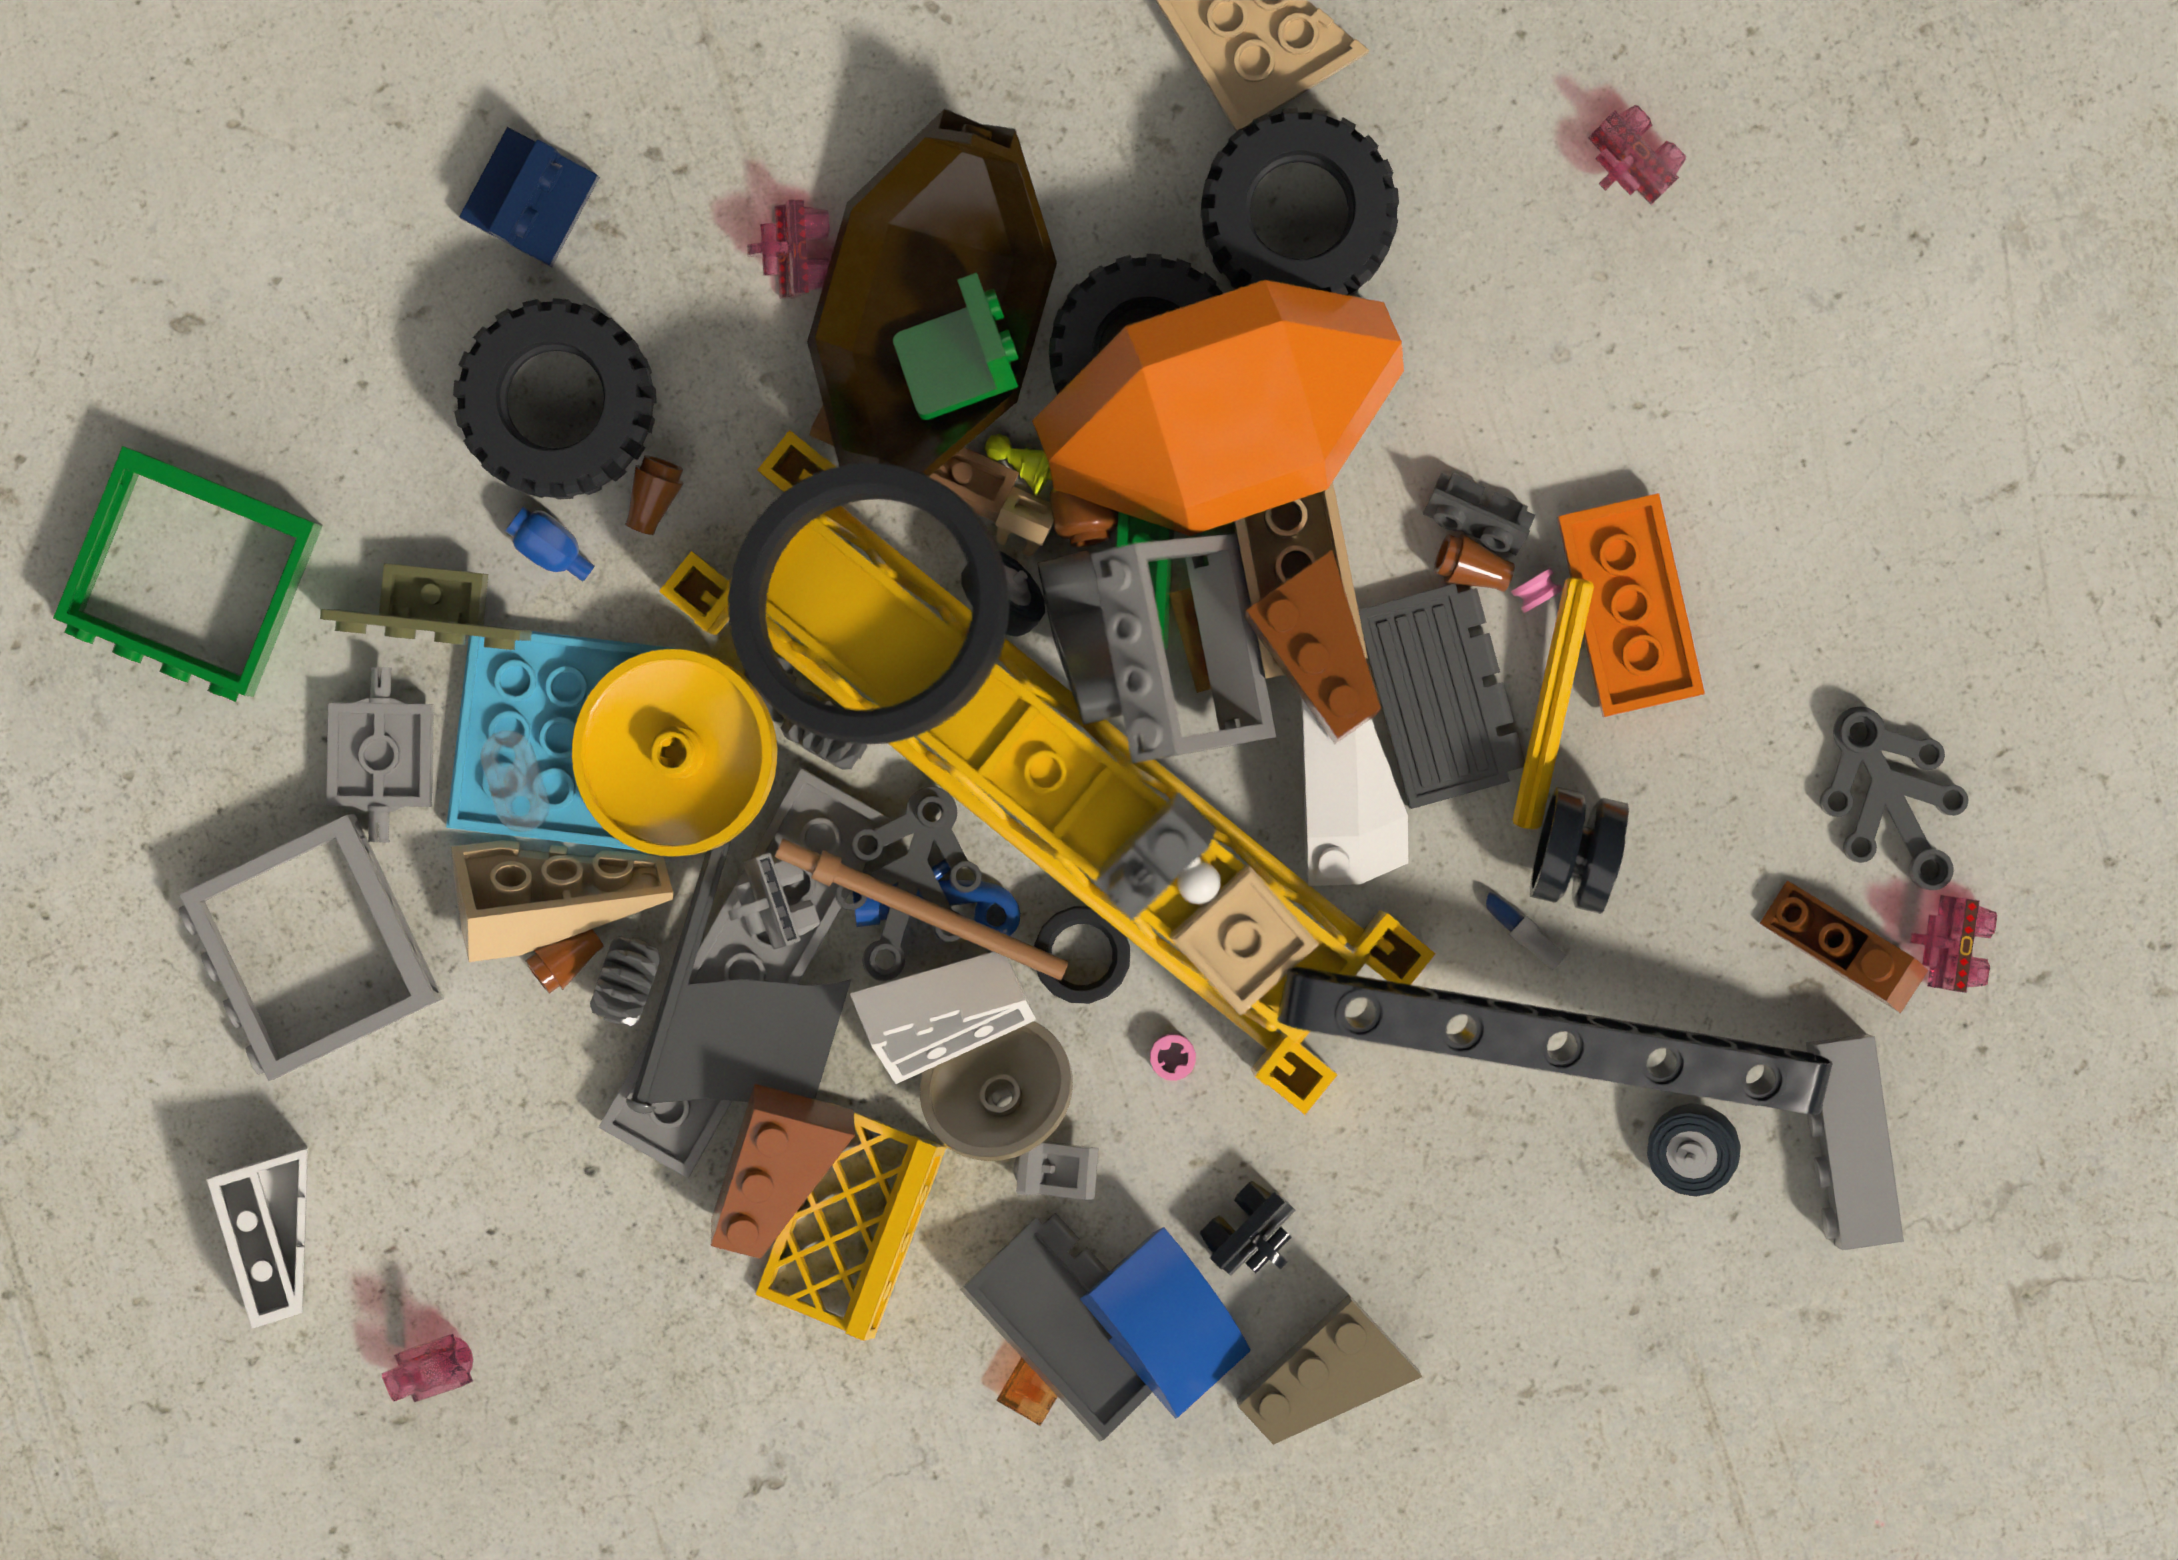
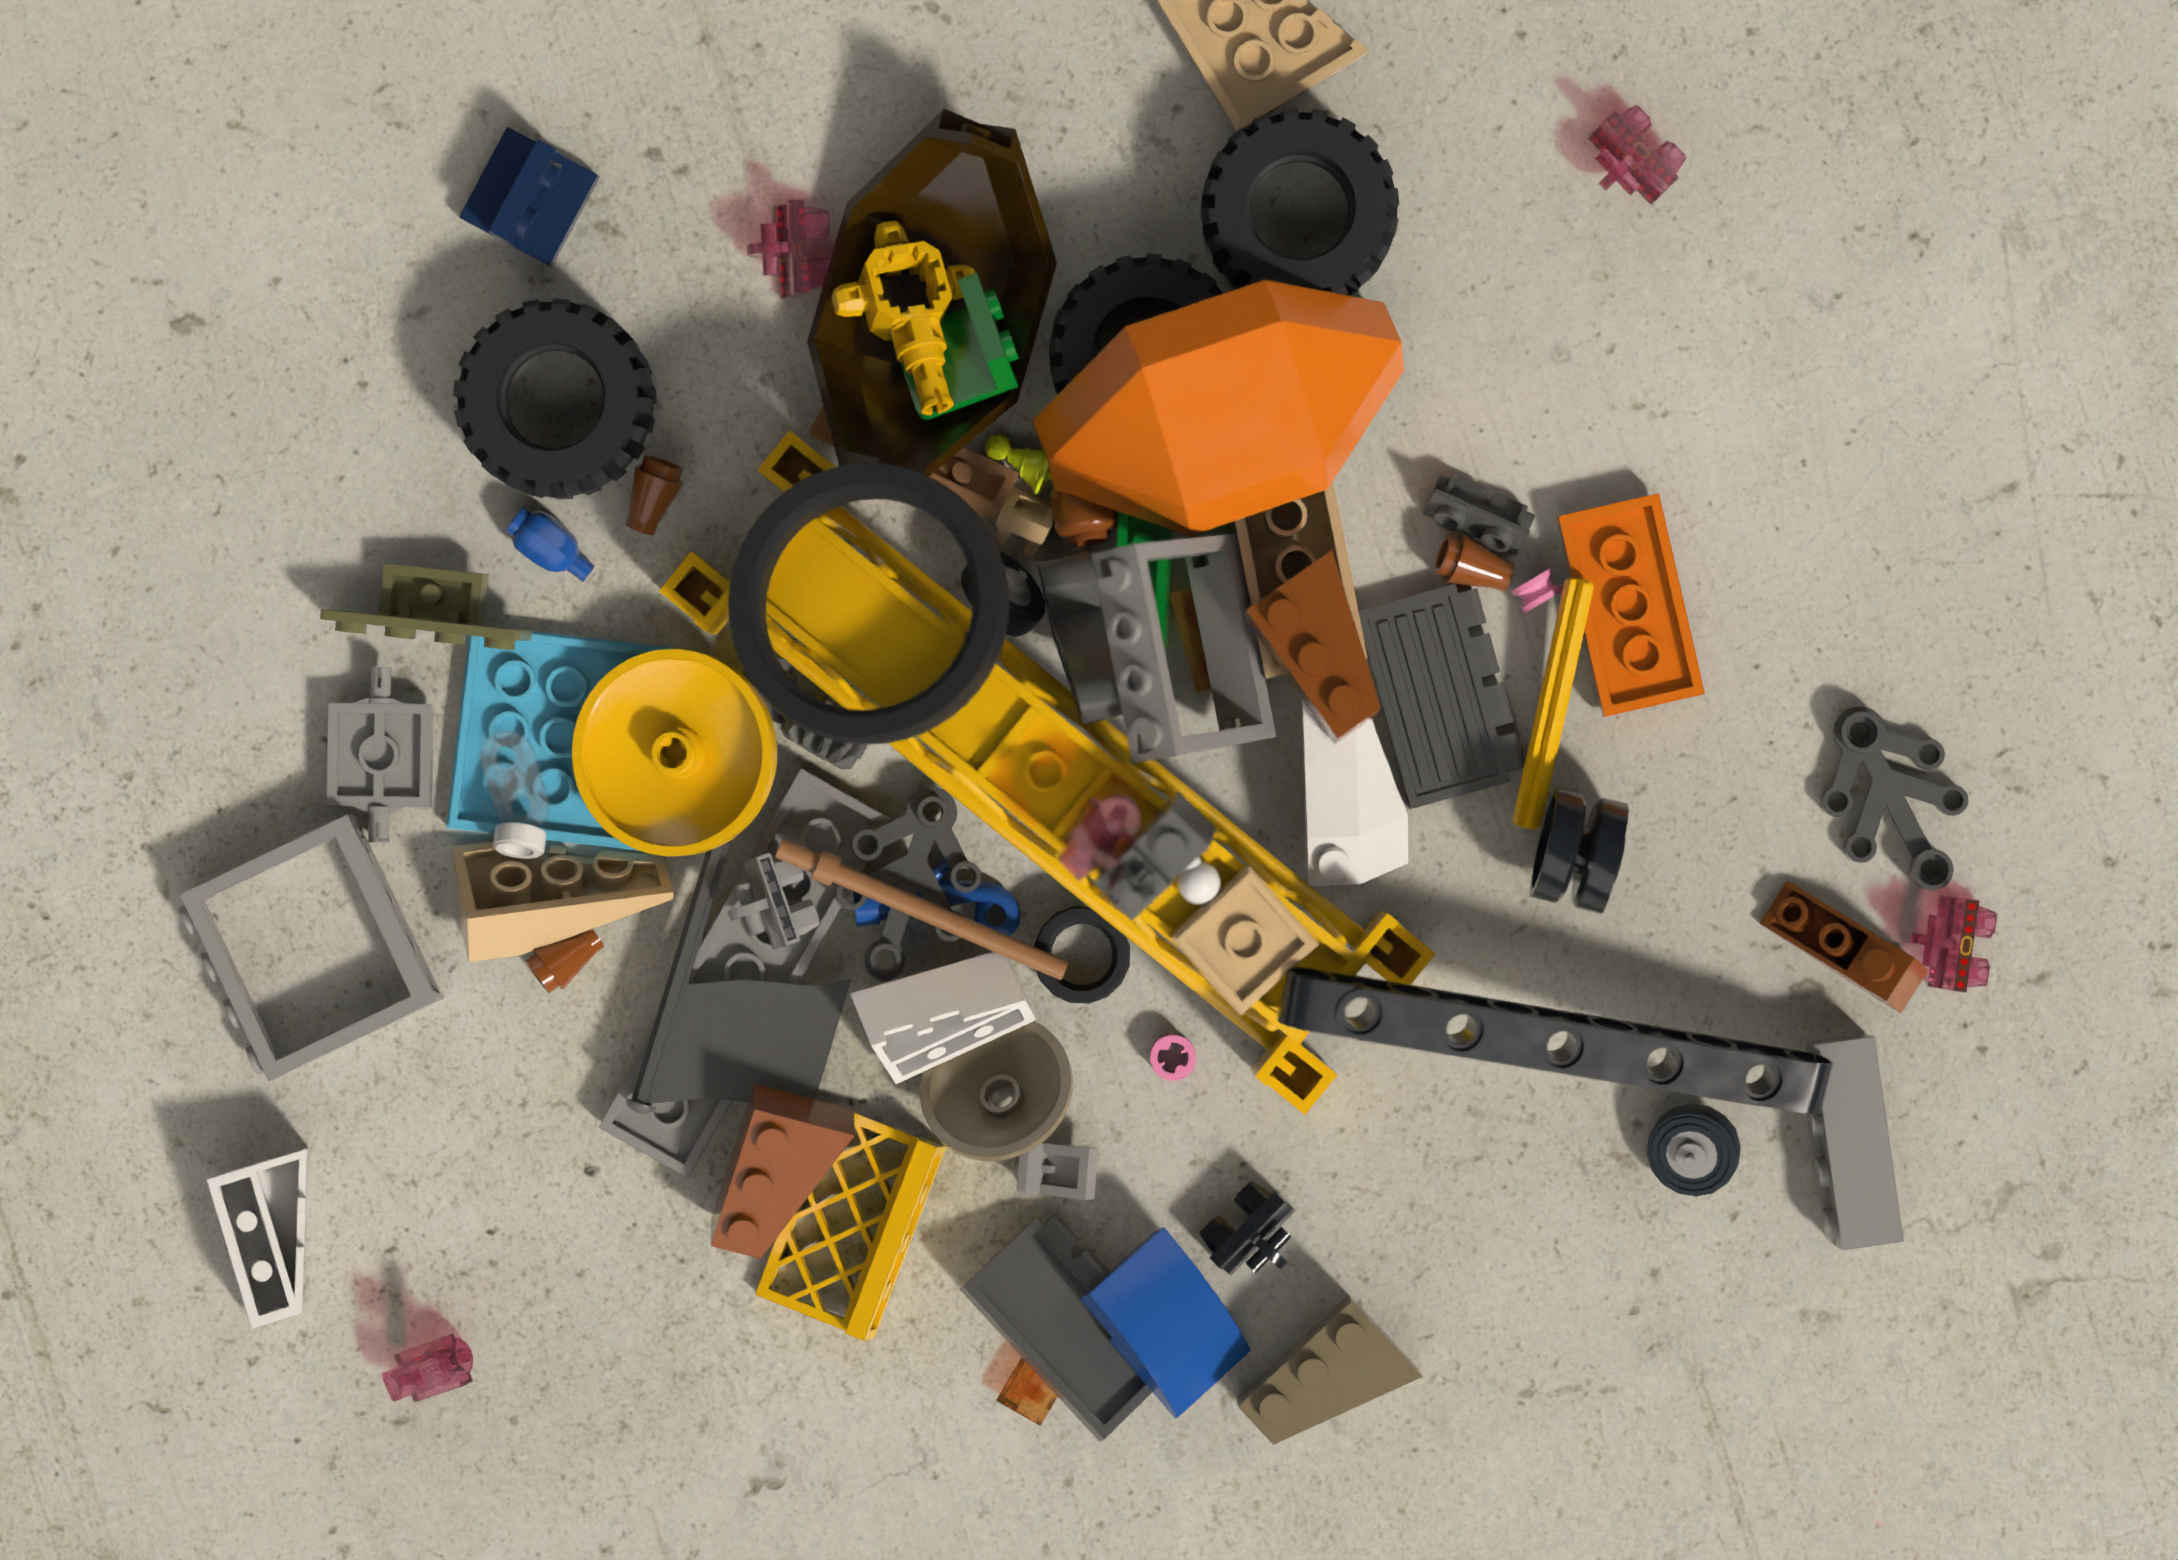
(136, 646): green window -> none
(519, 840): none -> white tile
(625, 980): dark grey gear -> none
(917, 331): none -> yellow piece
(1100, 834): none -> clear pink hips
(1524, 931): light grey piece -> none

